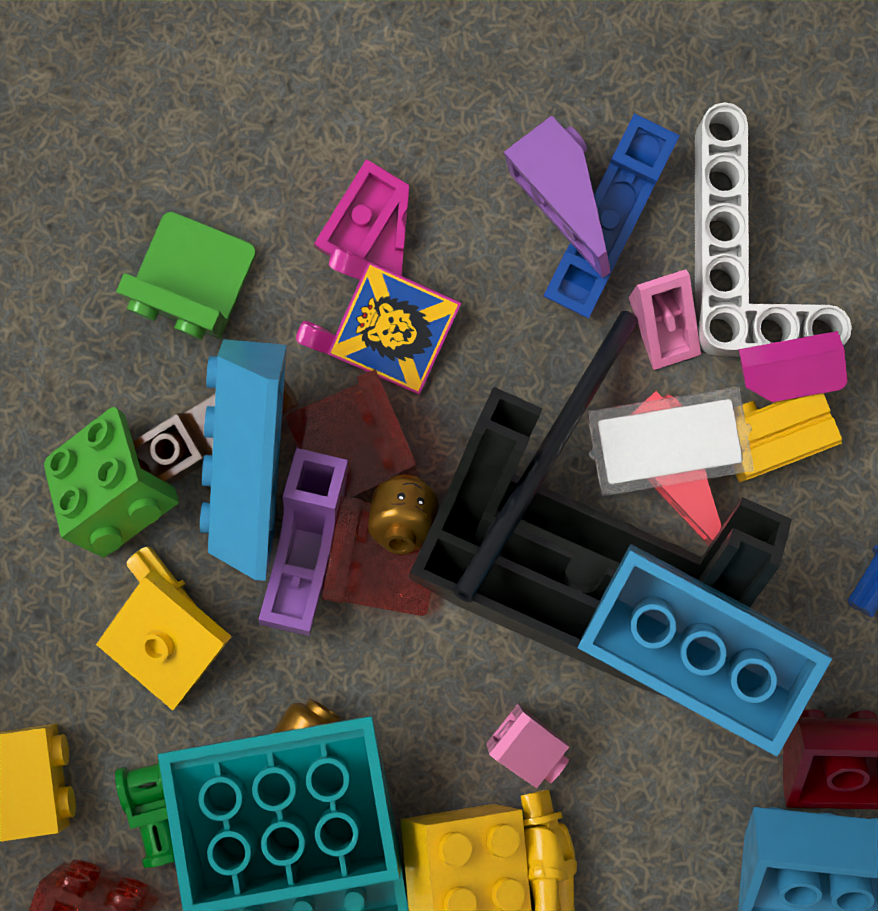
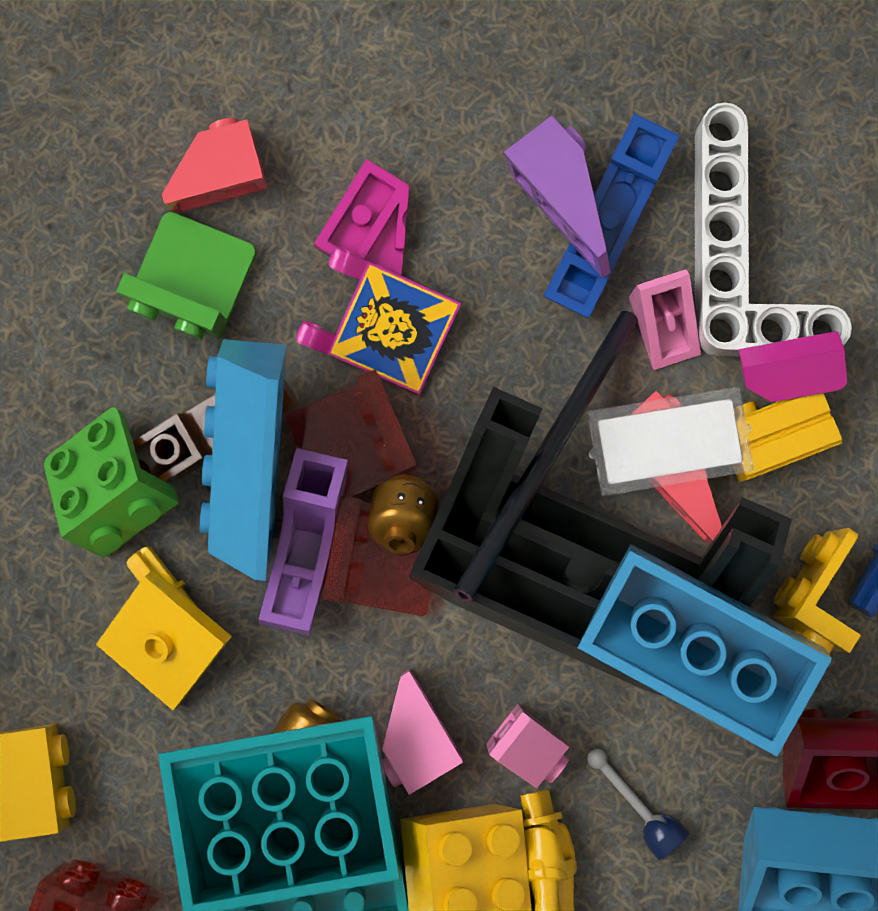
(146, 810): green connector -> none
(216, 168): none -> coral slope
(416, 739): none -> bright pink slope
(661, 831): none -> hinge
(799, 597): none -> yellow bracket

